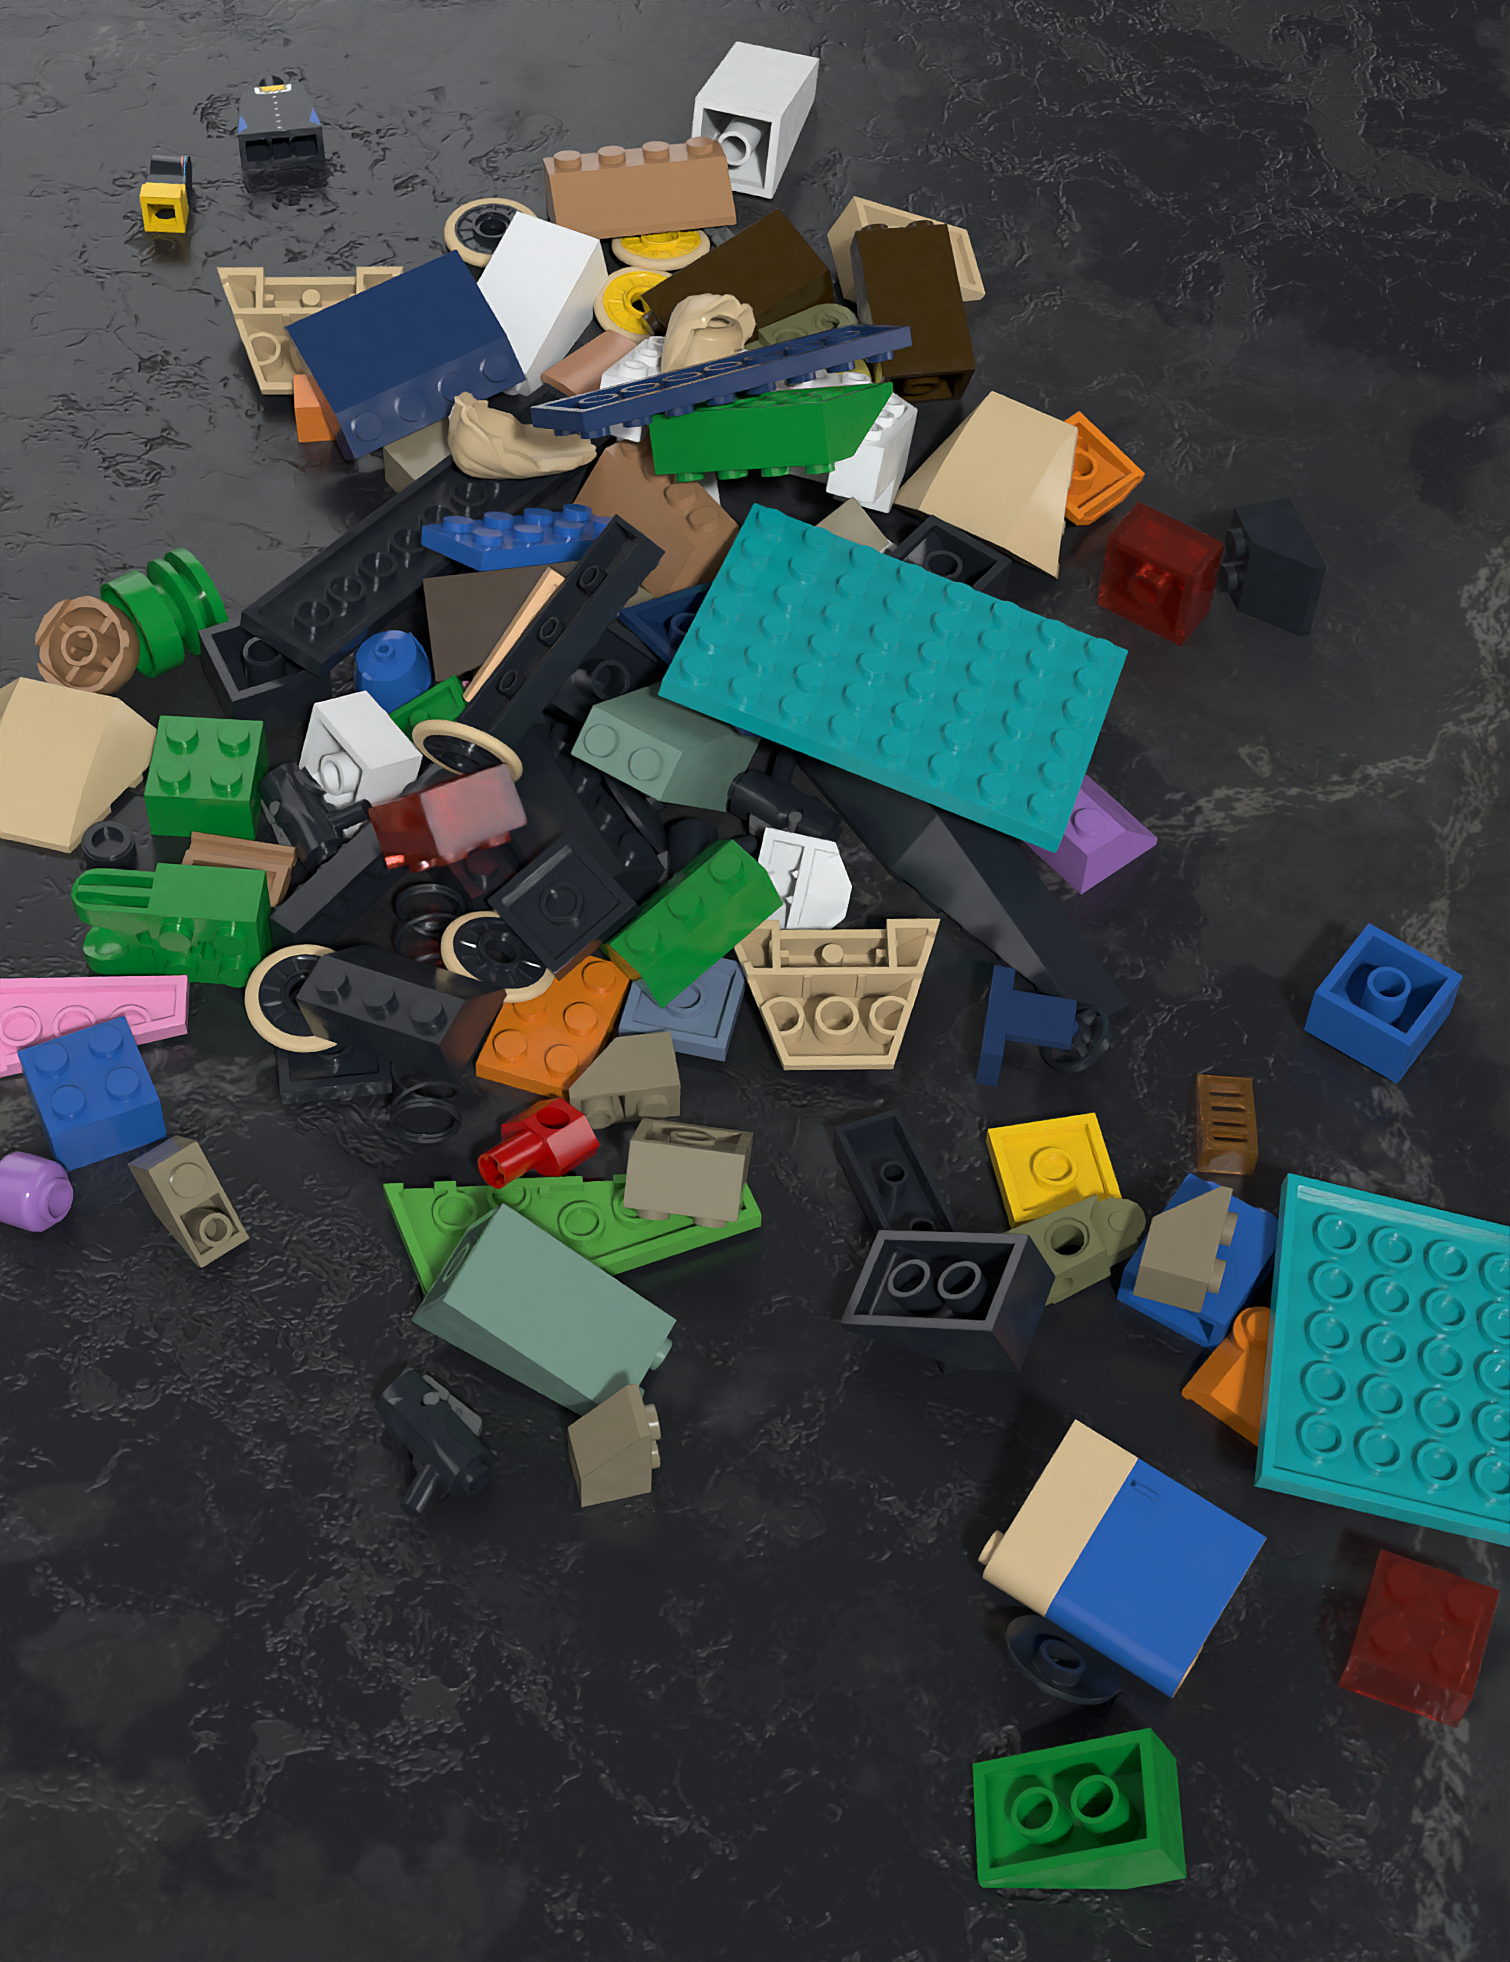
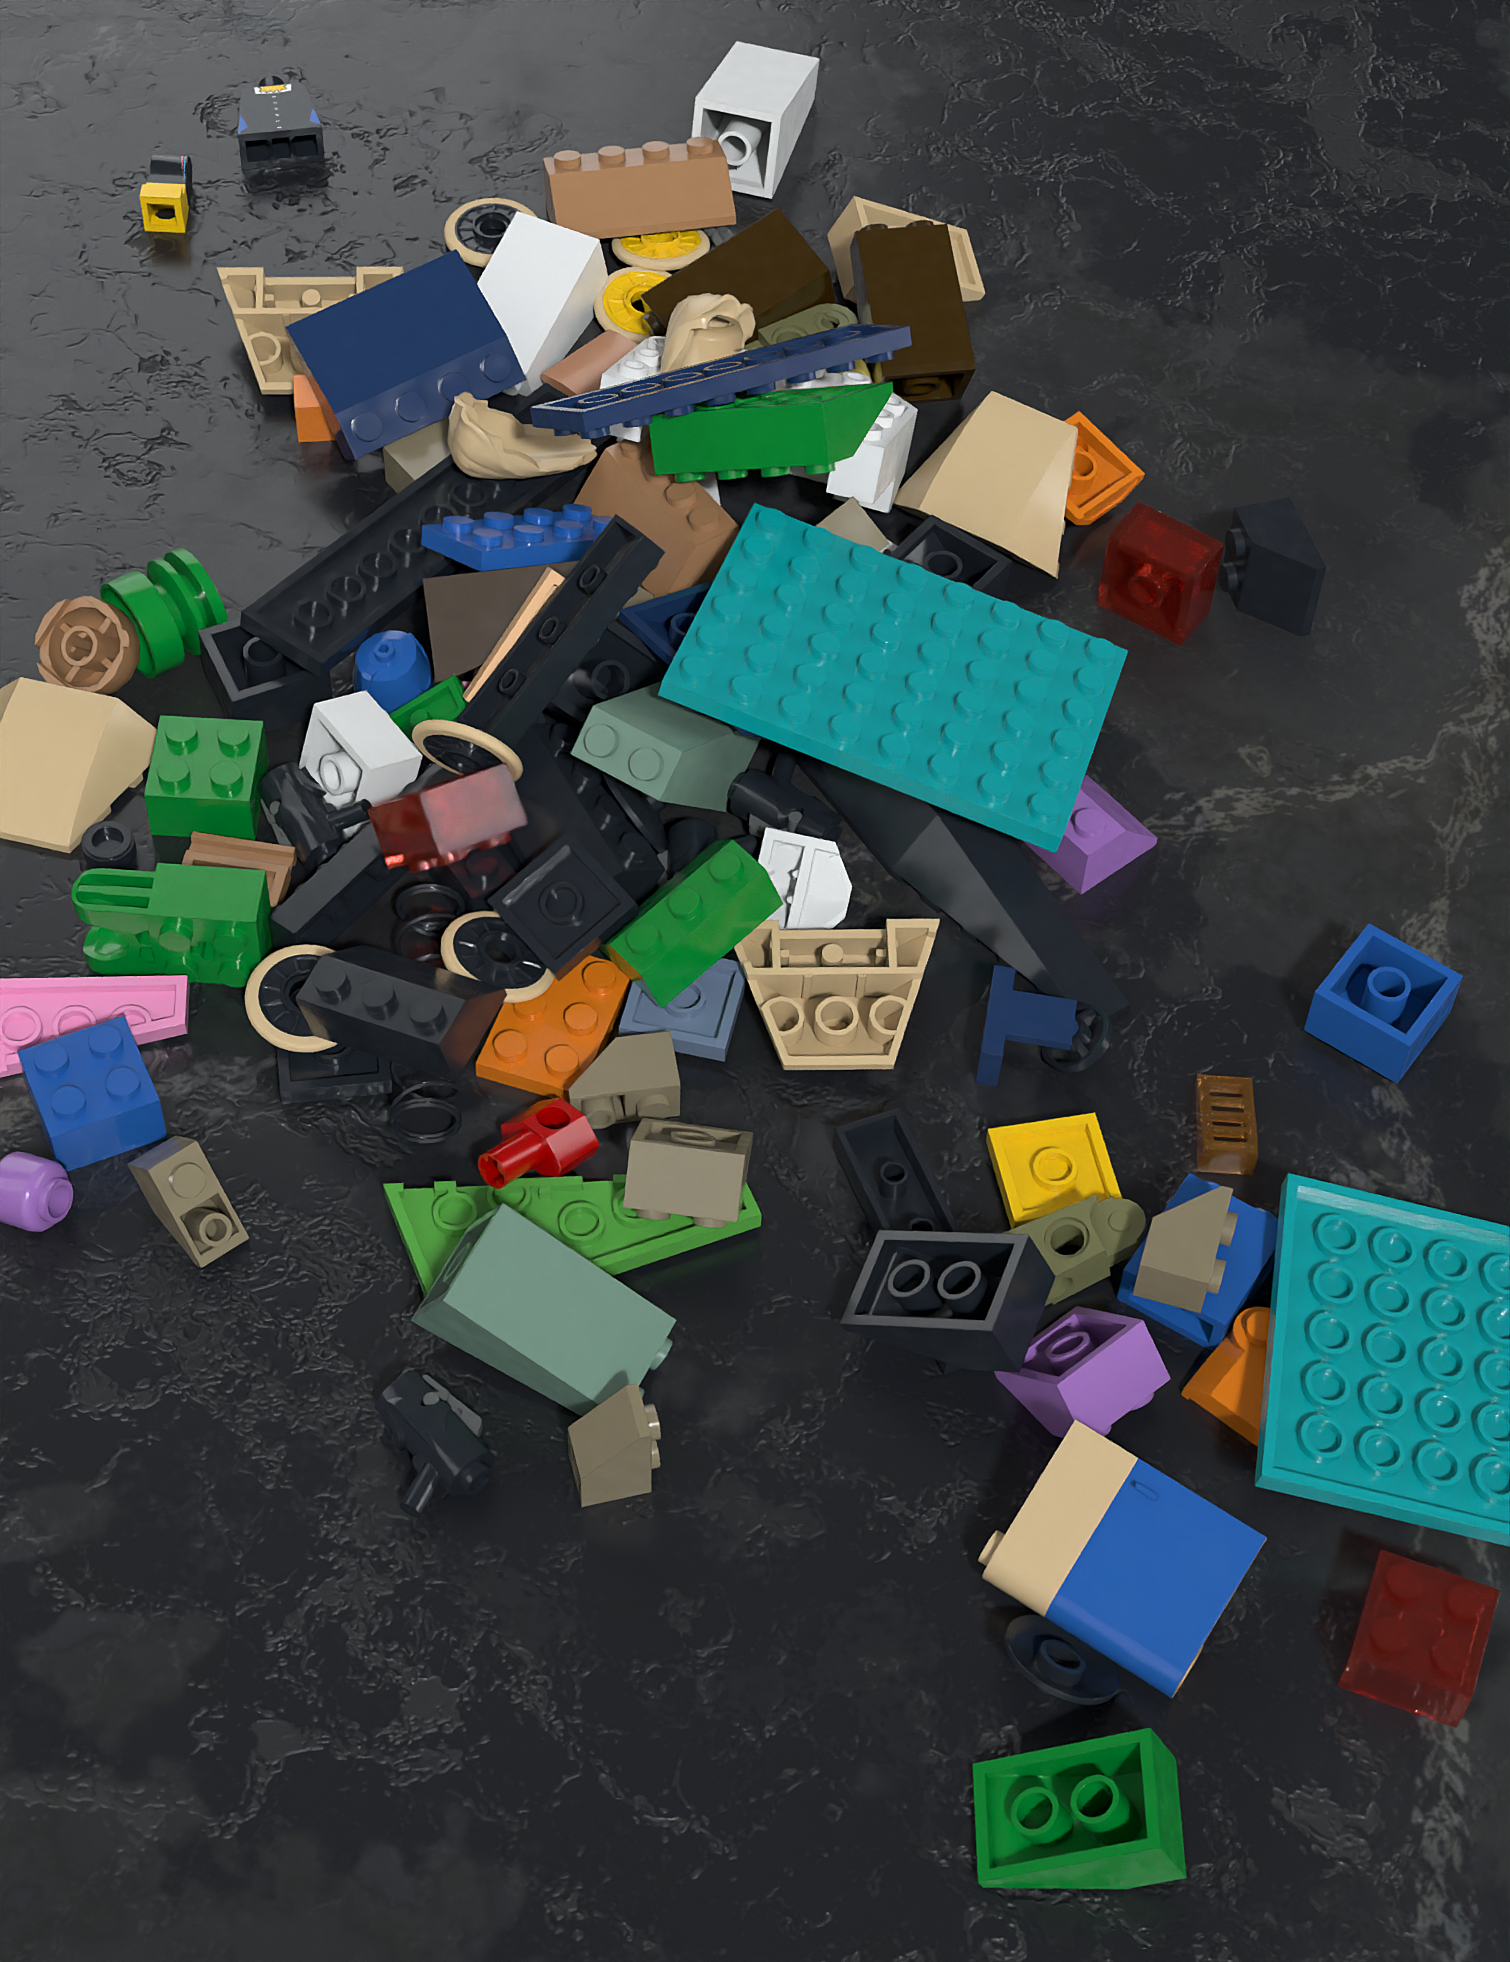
(1087, 1370): none -> medium lavender slope

